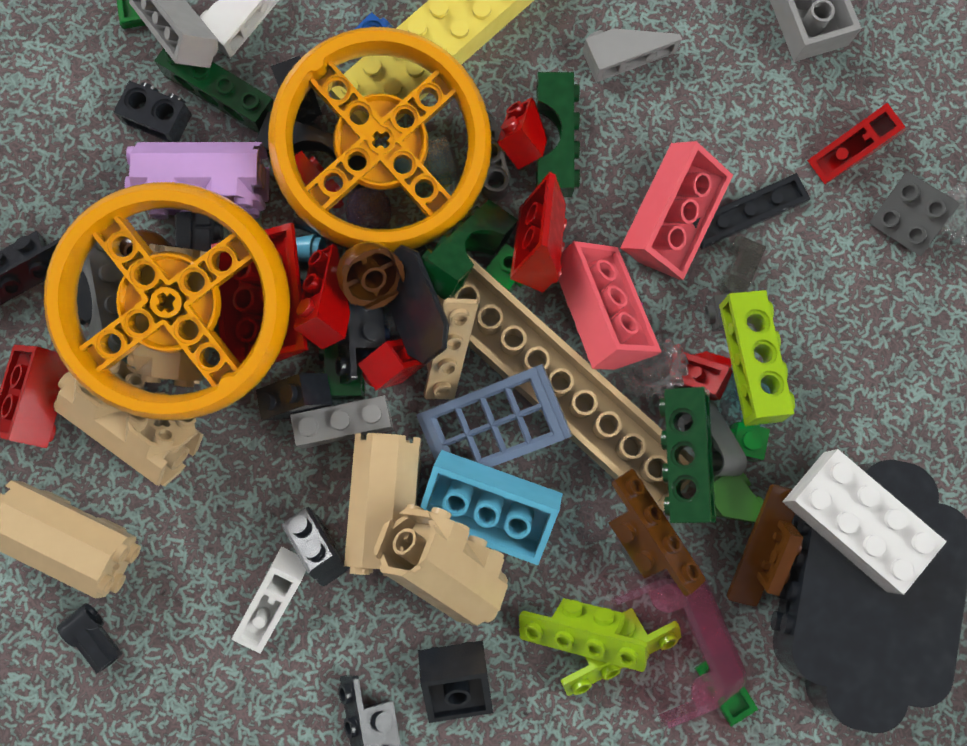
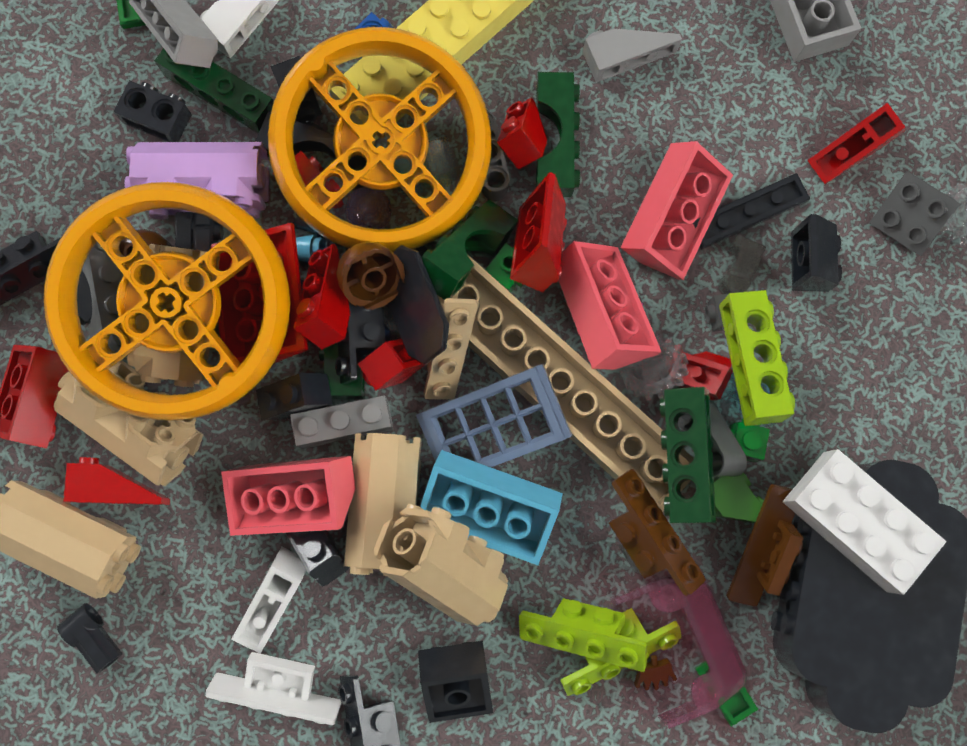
(104, 484): none -> red slope
(276, 687): none -> white bracket
(289, 496): none -> coral slope
(654, 672): none -> reddish brown piece
(815, 255): none -> black slope

